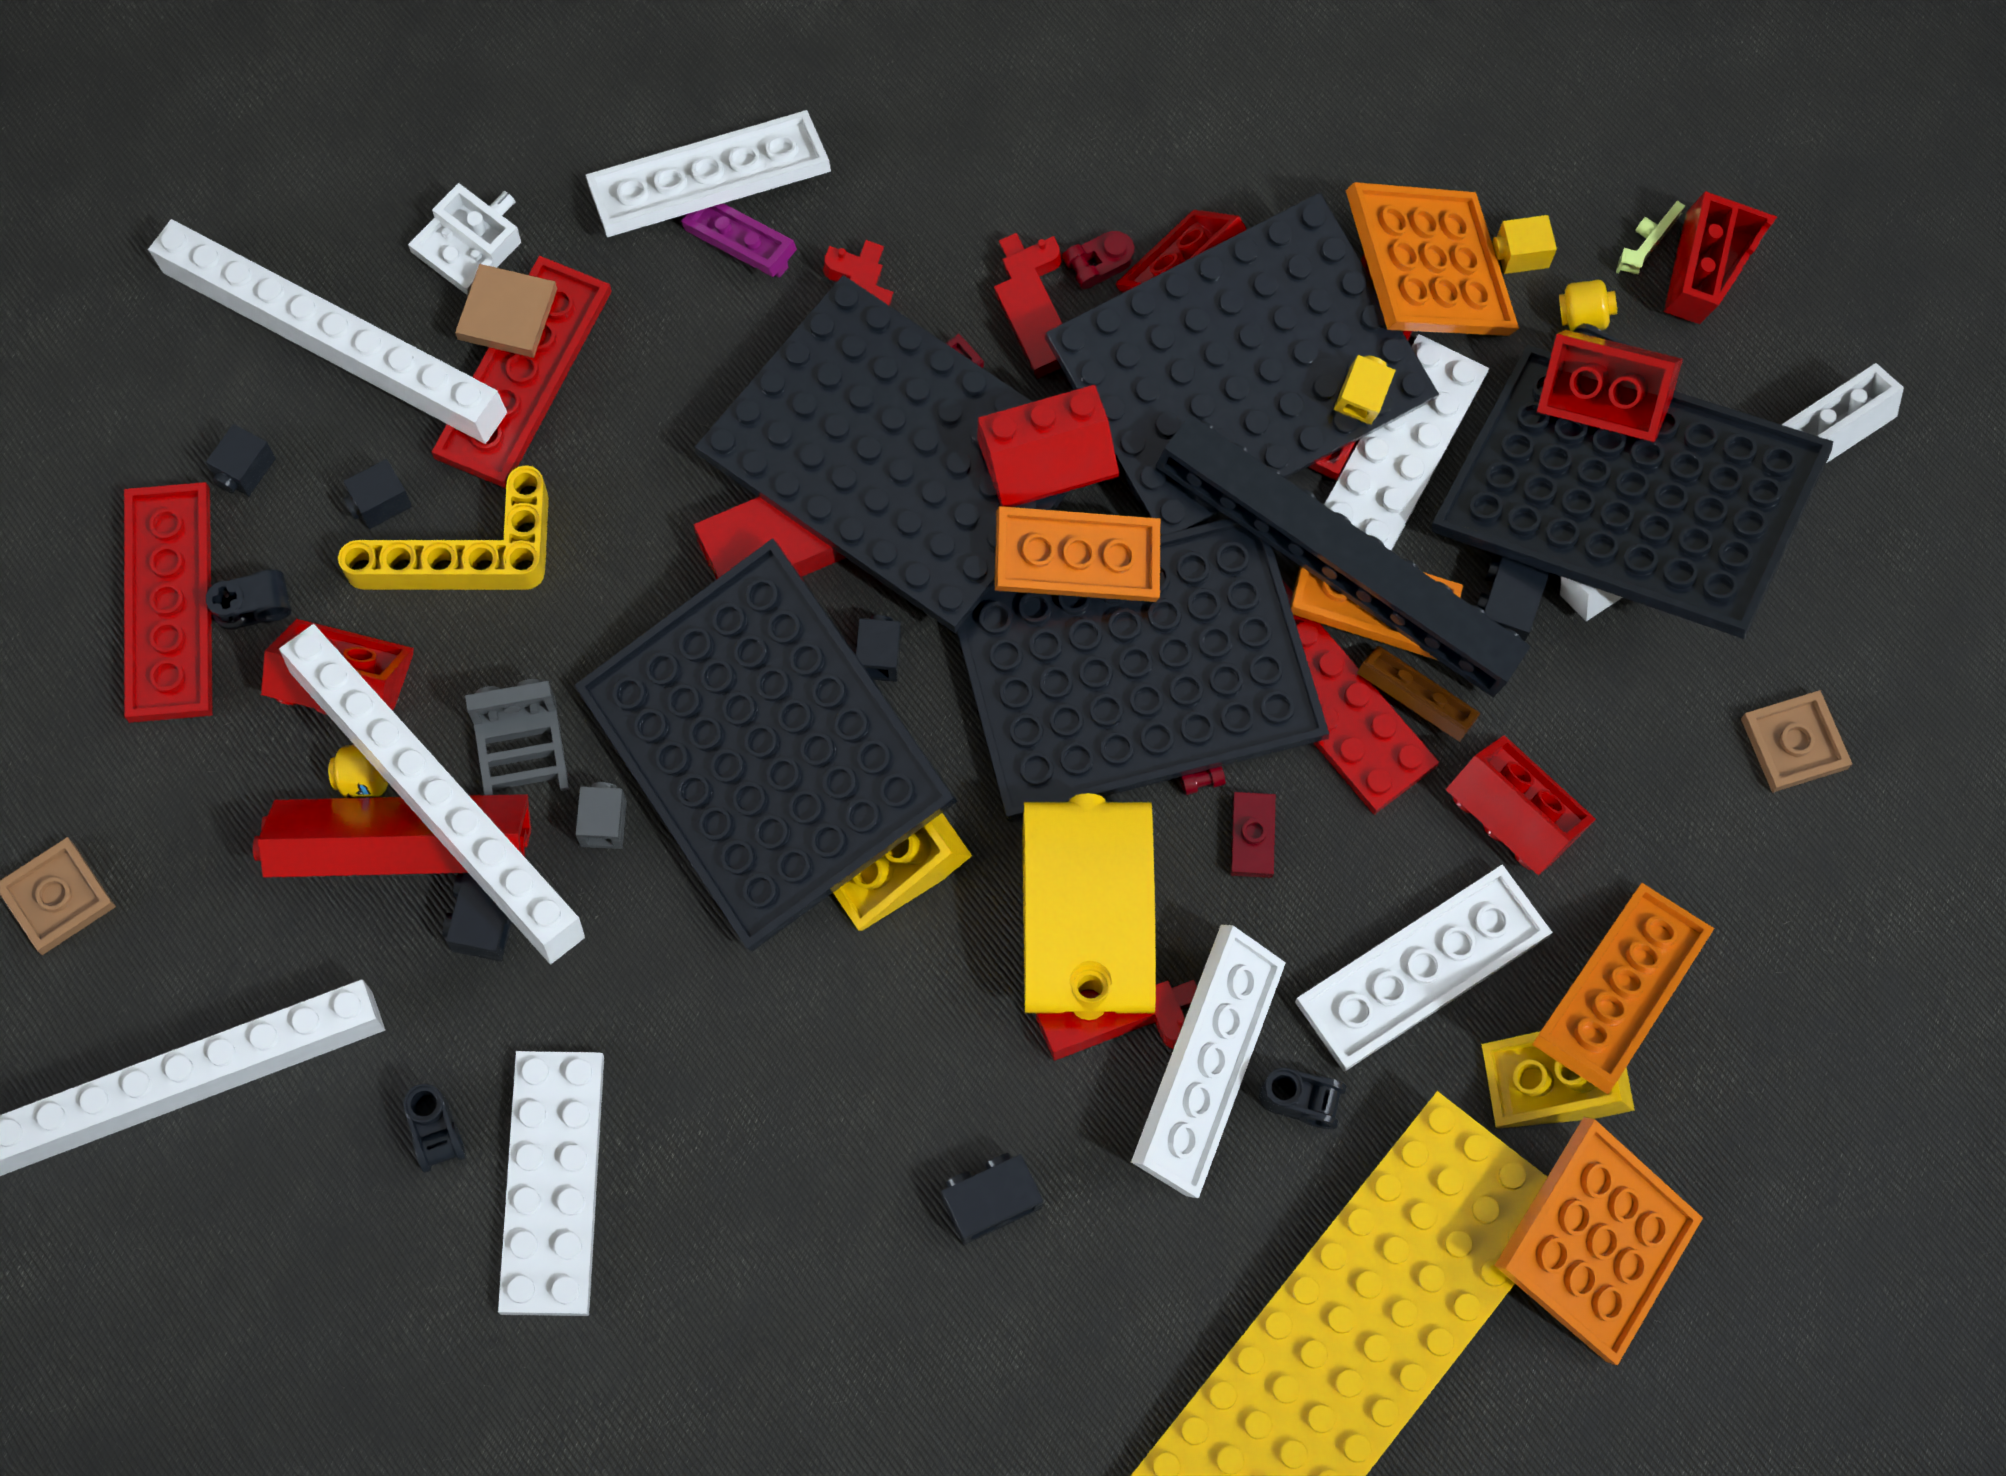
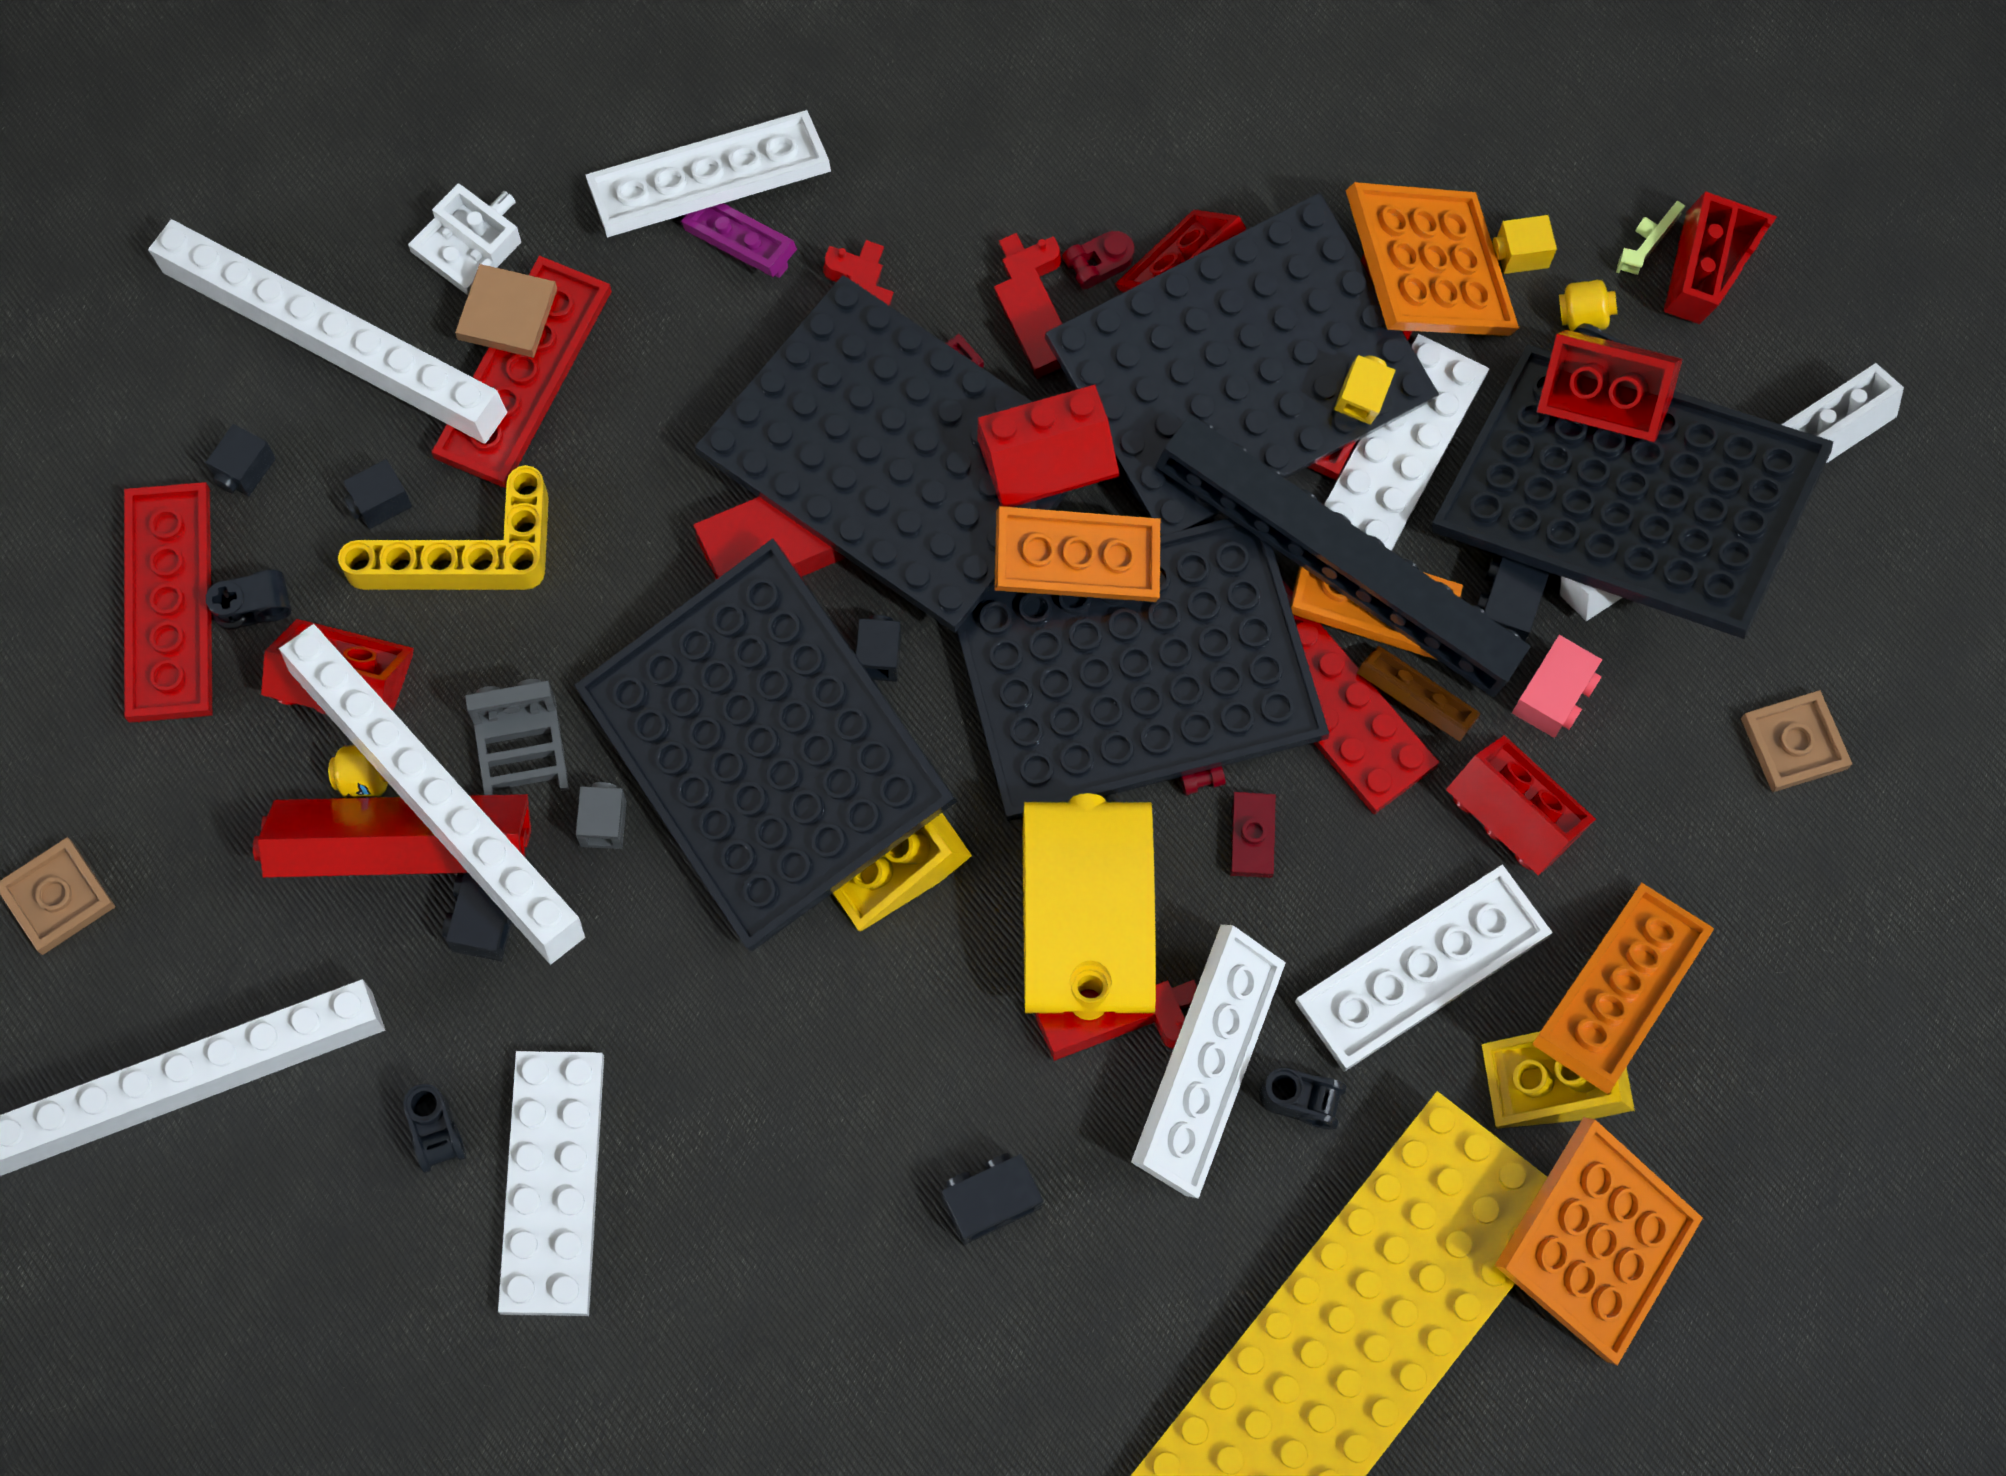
(1557, 686): none -> coral brick

